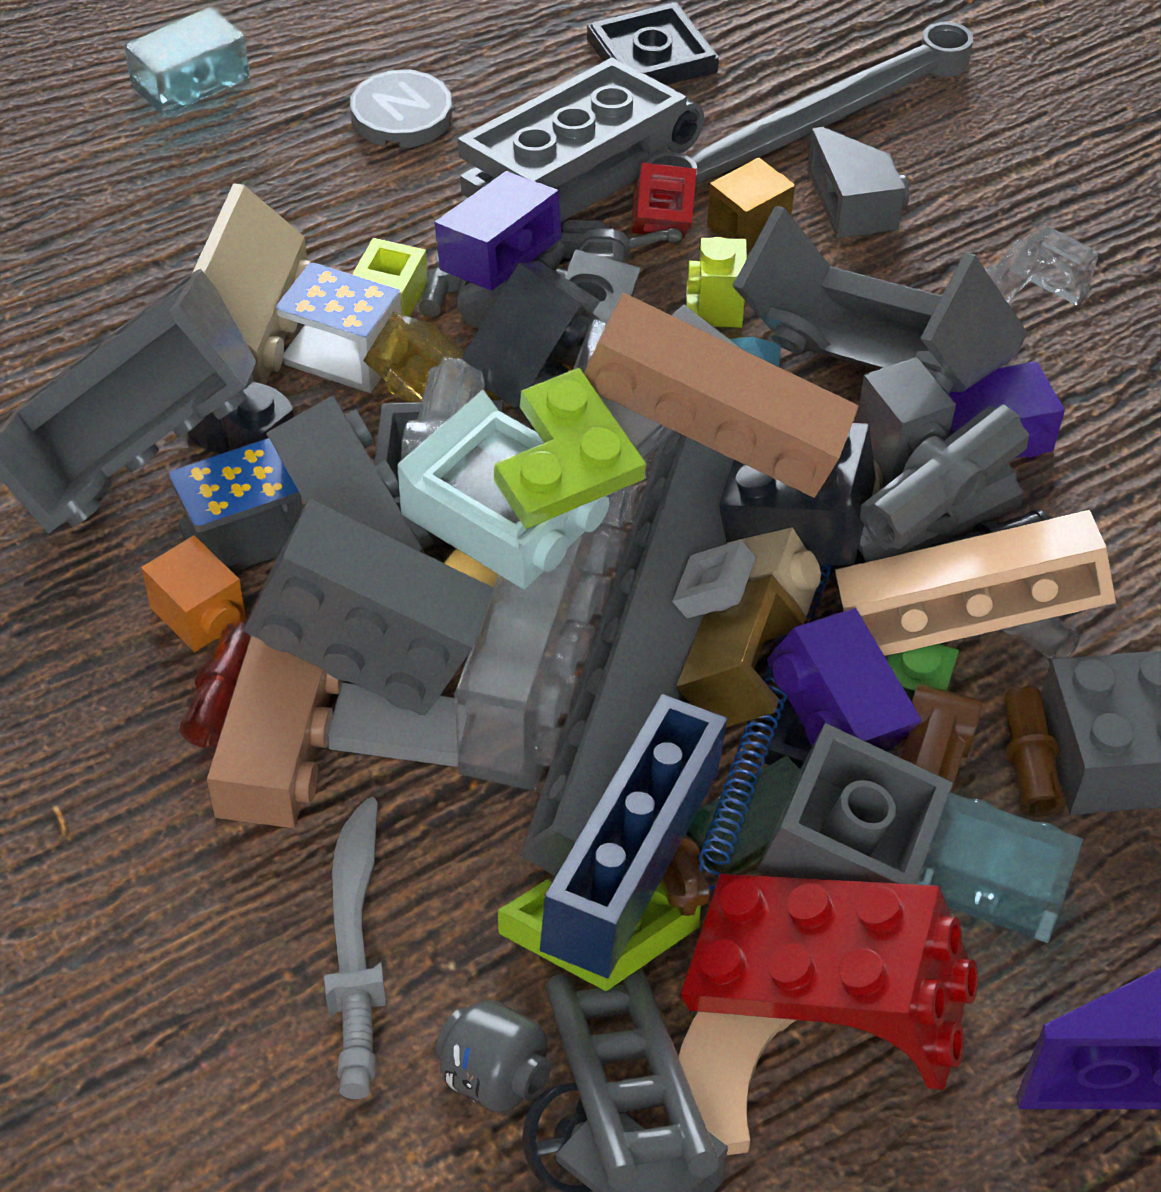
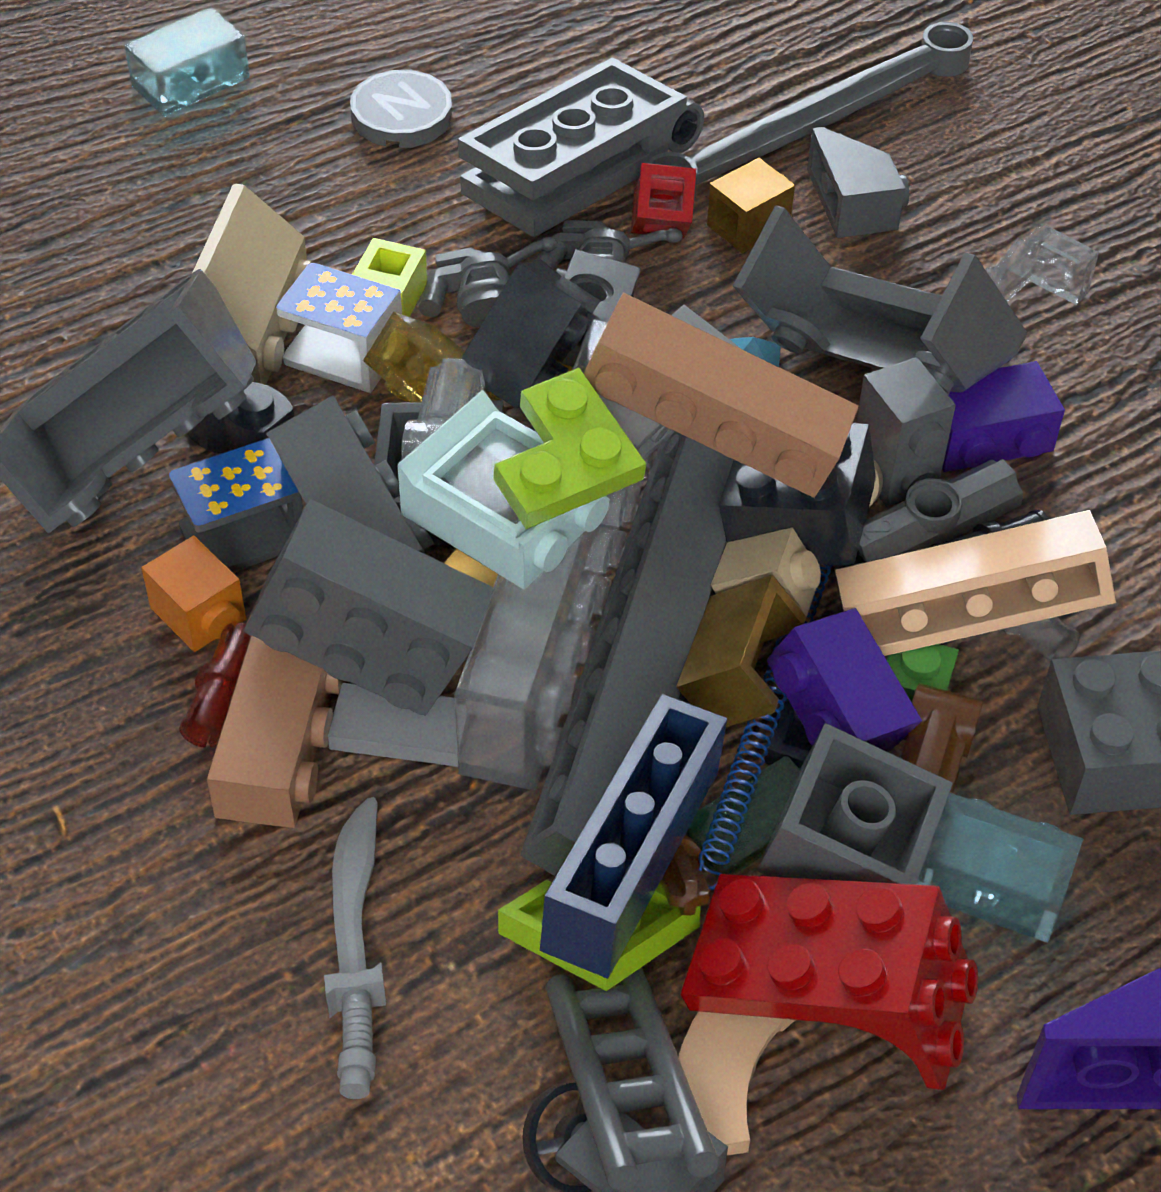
(493, 1055): dark grey head -> none
(497, 229): dark purple brick -> none
(656, 43): black tile -> none
(712, 279): neon yellow brick -> none
(714, 579): light grey plate -> none
(944, 477): dark grey piece -> none
(1033, 753): reddish brown axle -> none

